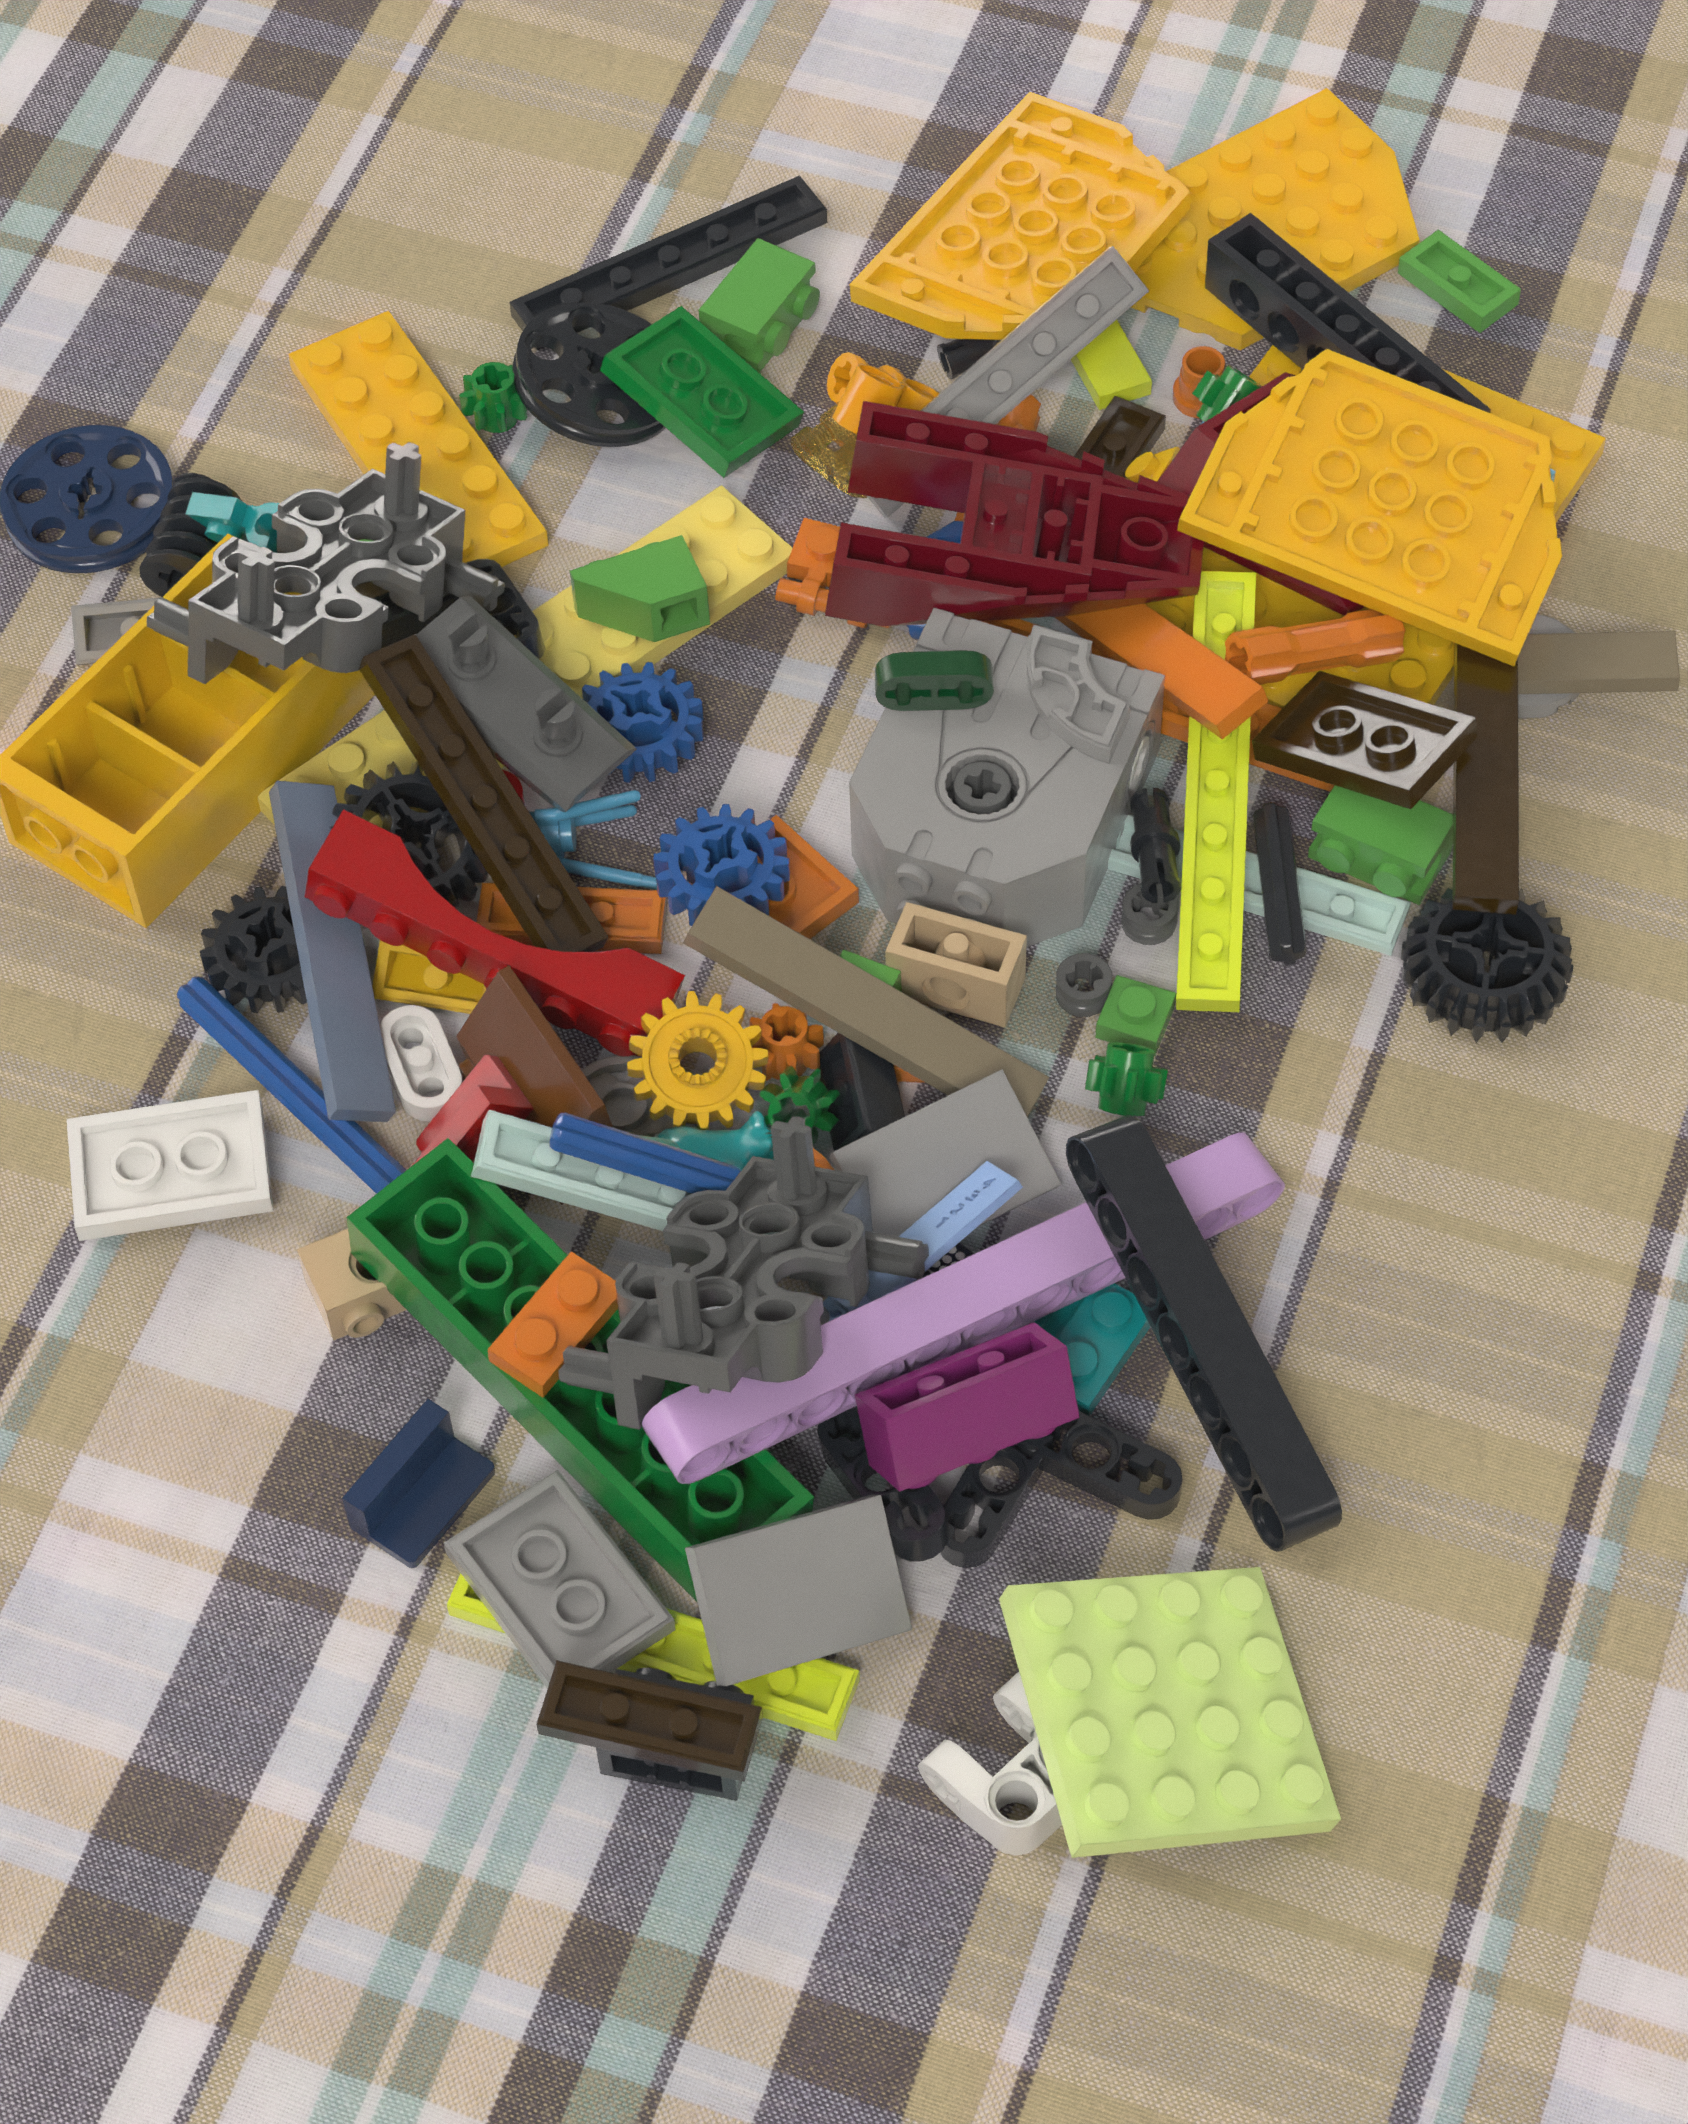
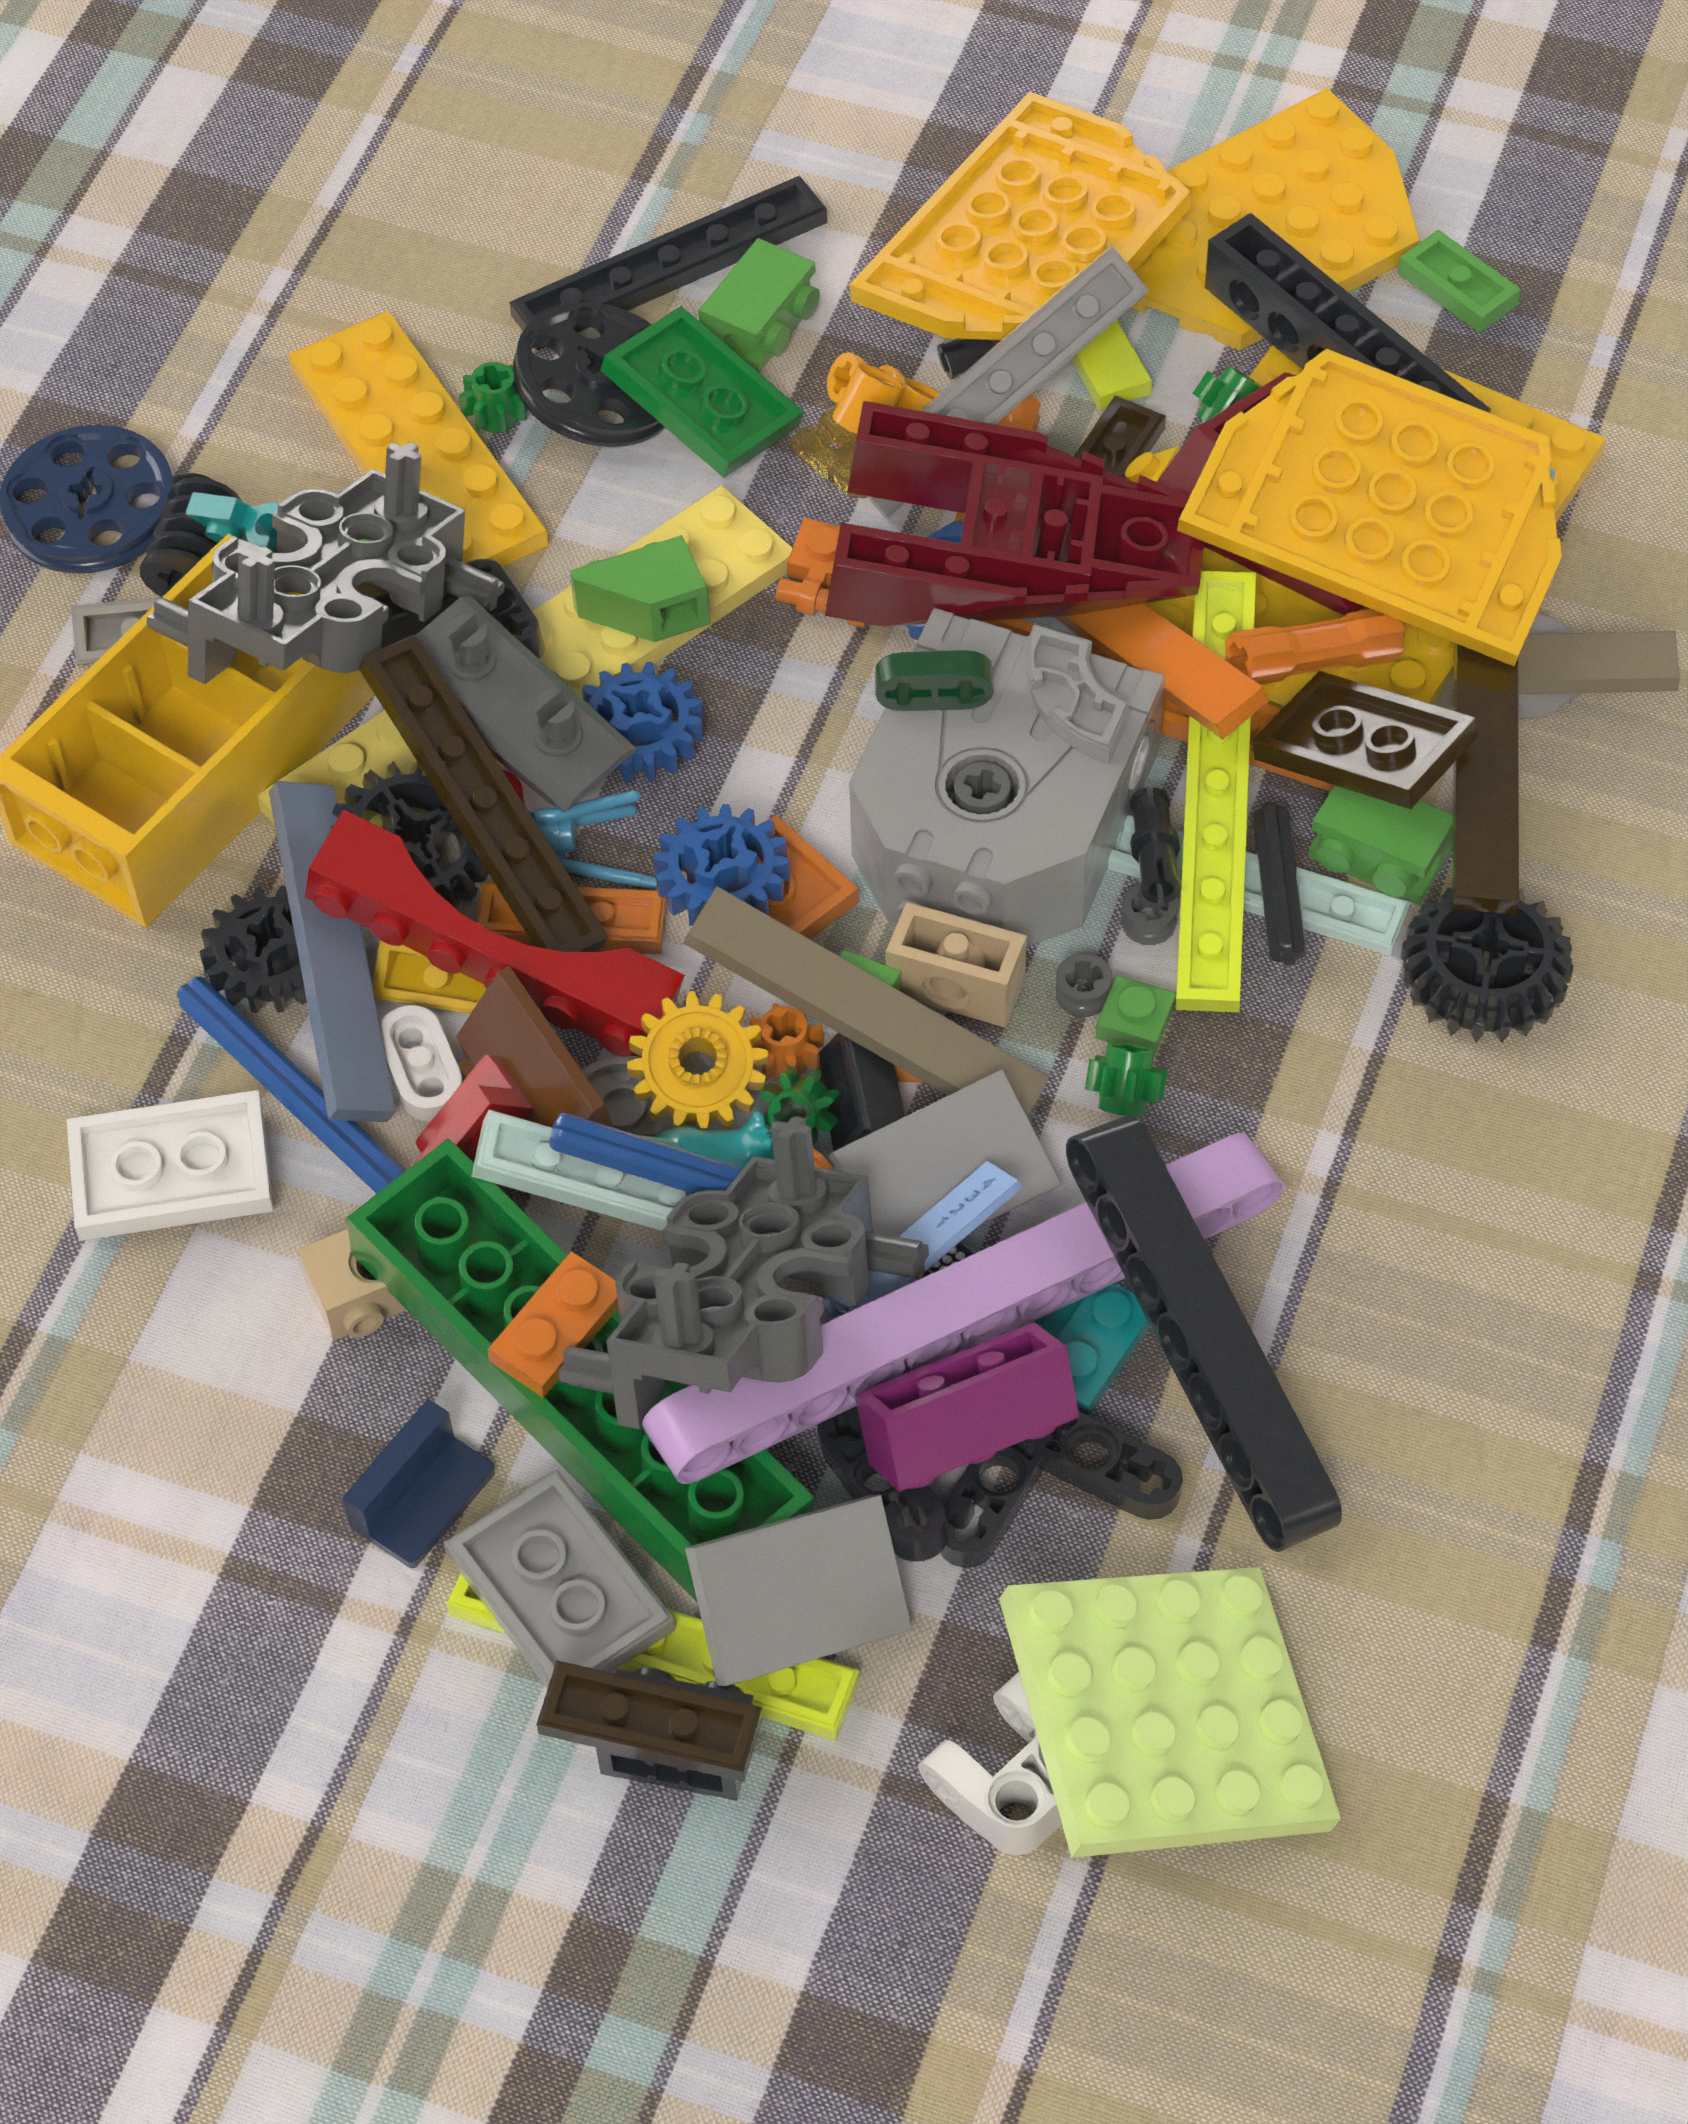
(1193, 368): orange piece -> none

